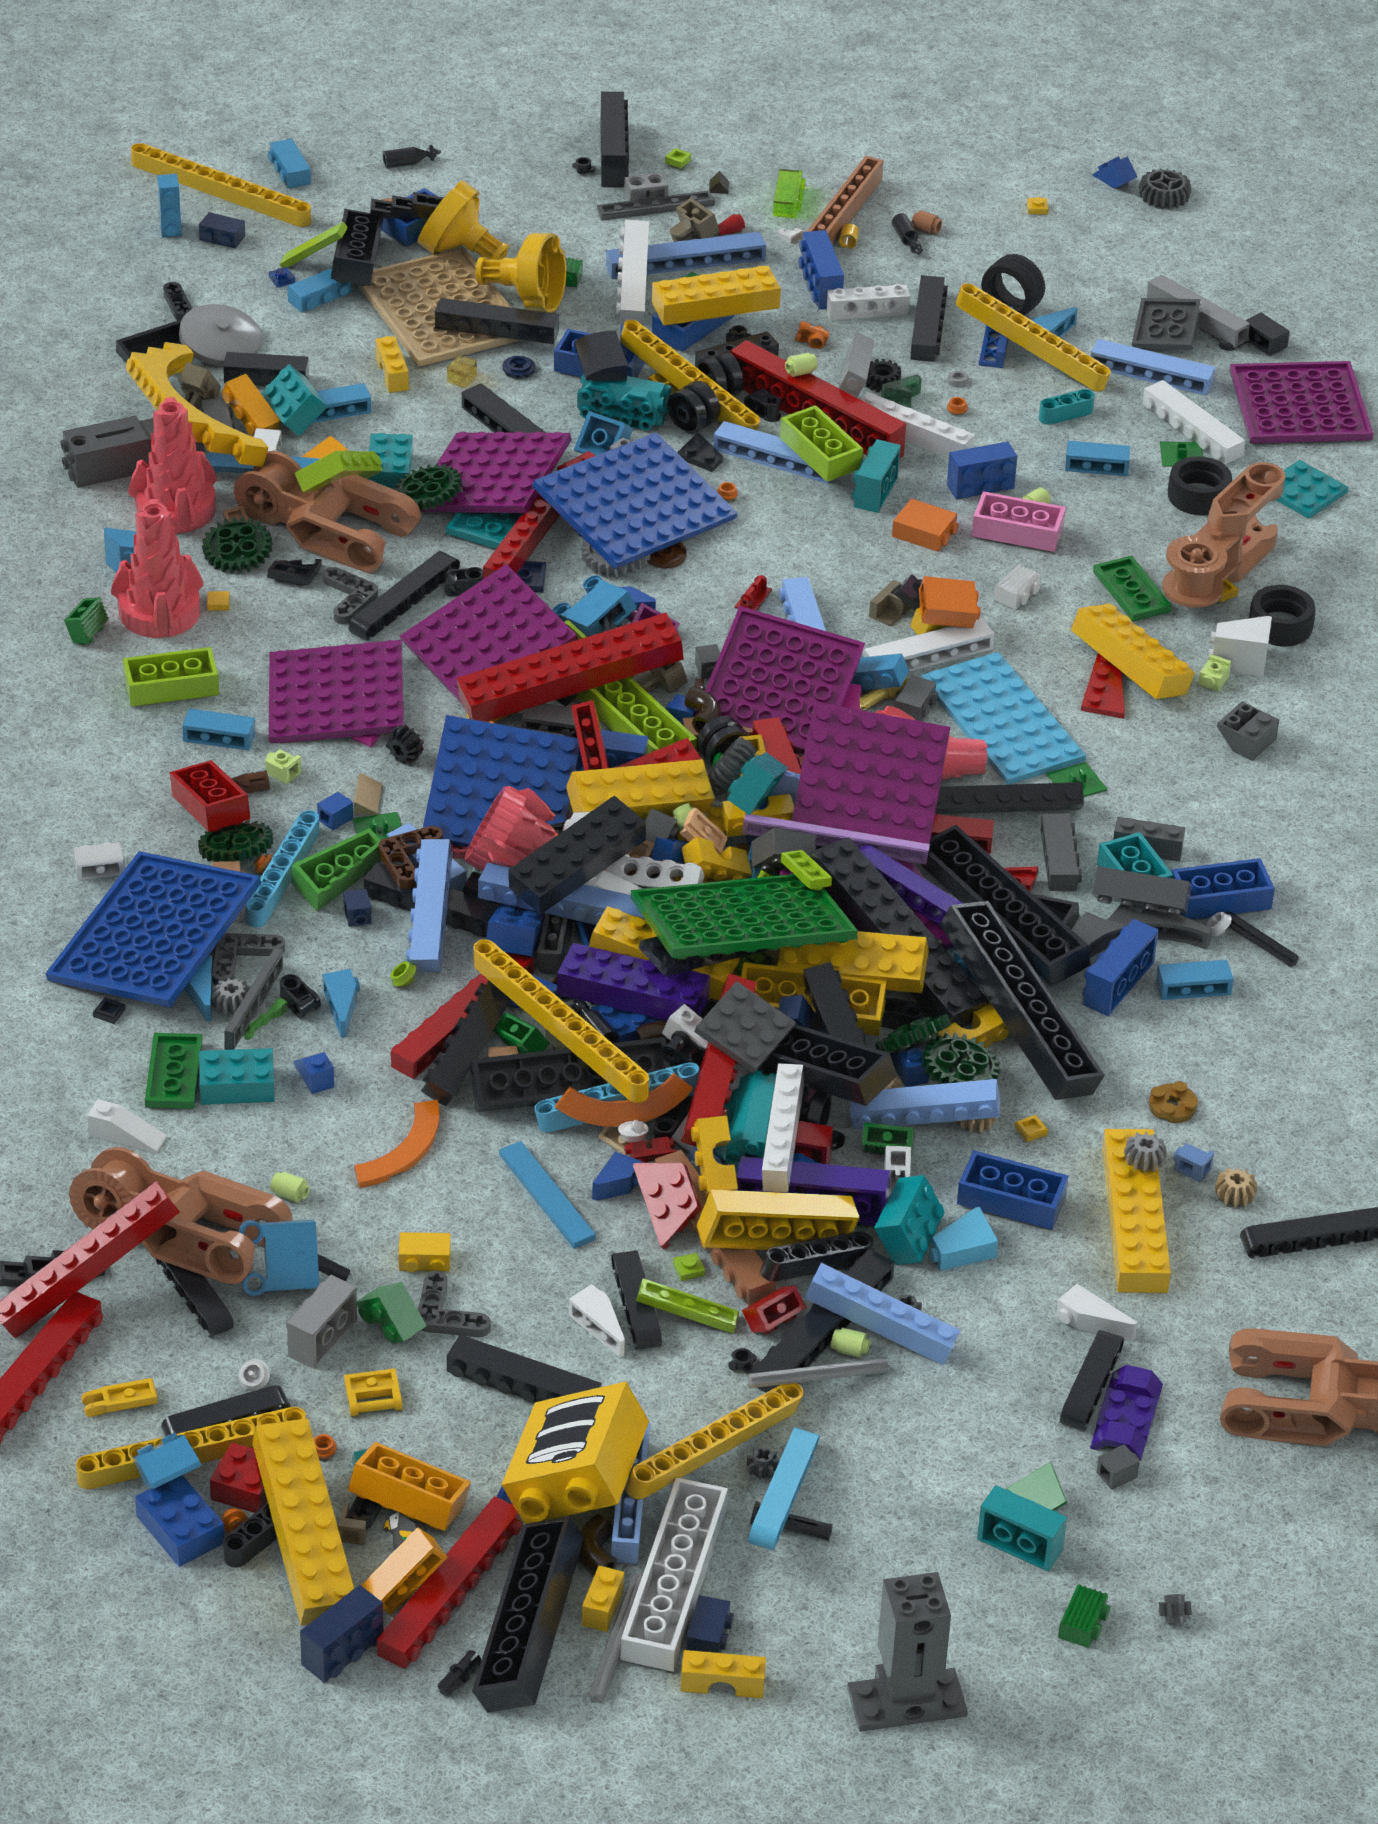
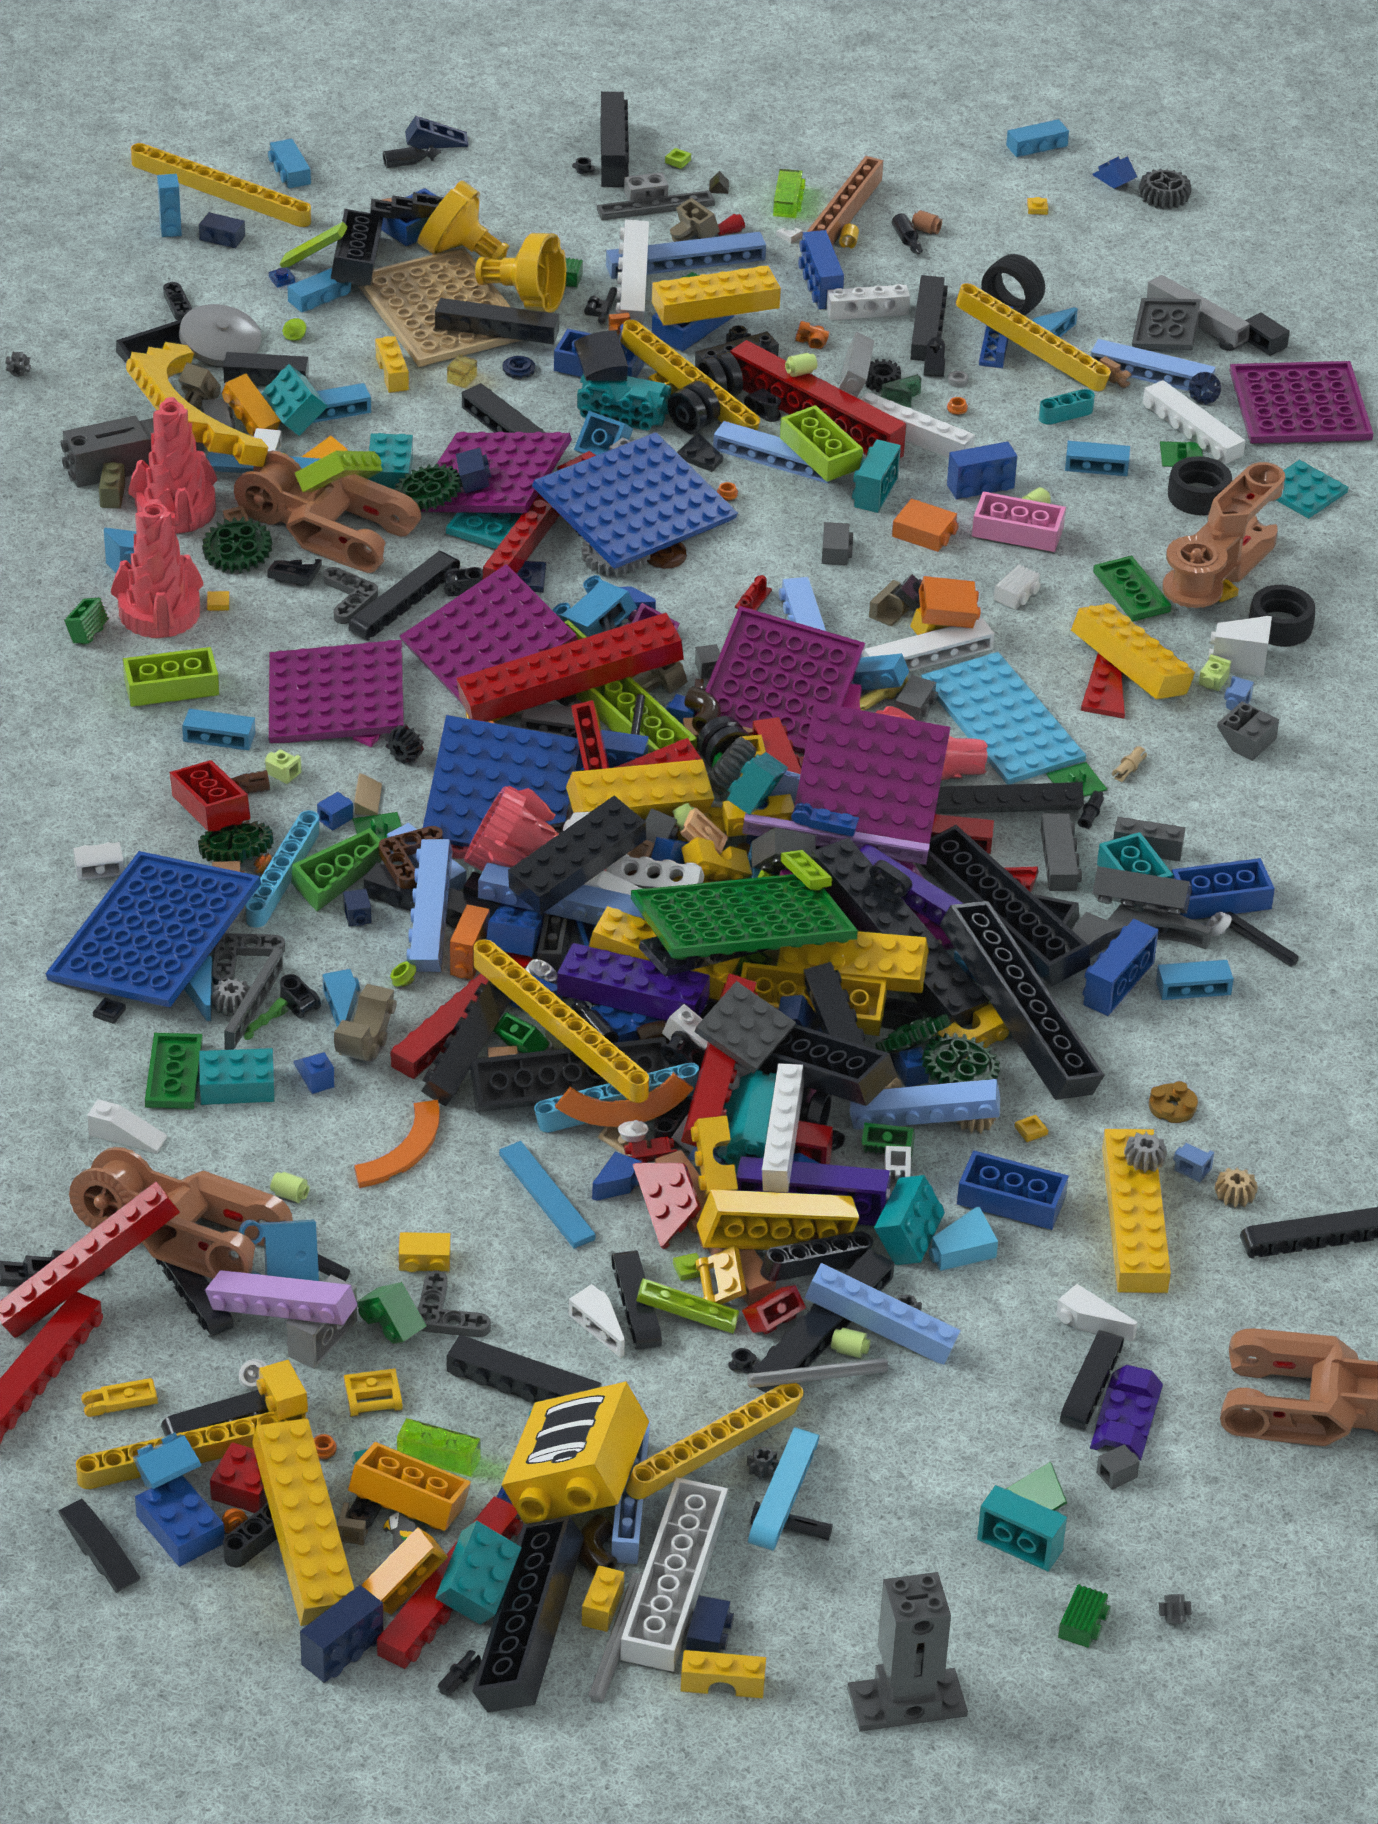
(18, 364): none -> dark grey gear
(99, 1545): none -> black slope
(112, 485): none -> olive brick
(281, 1297): none -> lavender brick
(282, 1390): none -> yellow brick
(294, 329): none -> lime hat
(368, 1030): none -> dark tan brick
(426, 132): none -> dark blue slope
(439, 1446): none -> clear neon green brick
(470, 929): none -> orange brick
(473, 470): none -> dark blue brick
(478, 1572): none -> teal brick
(541, 968): none -> white gear
(597, 307): none -> black piece
(617, 320): none -> orange tile
(638, 713): none -> black bar
(728, 1275): none -> yellow plate
(825, 820): none -> blue hinge
(837, 543): none -> dark grey brick
(890, 878): none -> black beam
(935, 361): none -> black piece
(1037, 138): none -> dark azure brick
(1091, 809): none -> black axle
(1116, 374): none -> medium nougat plate
(1129, 763): none -> tan pin
(1213, 385): none -> dark blue gear
(1238, 691): none -> medium blue brick

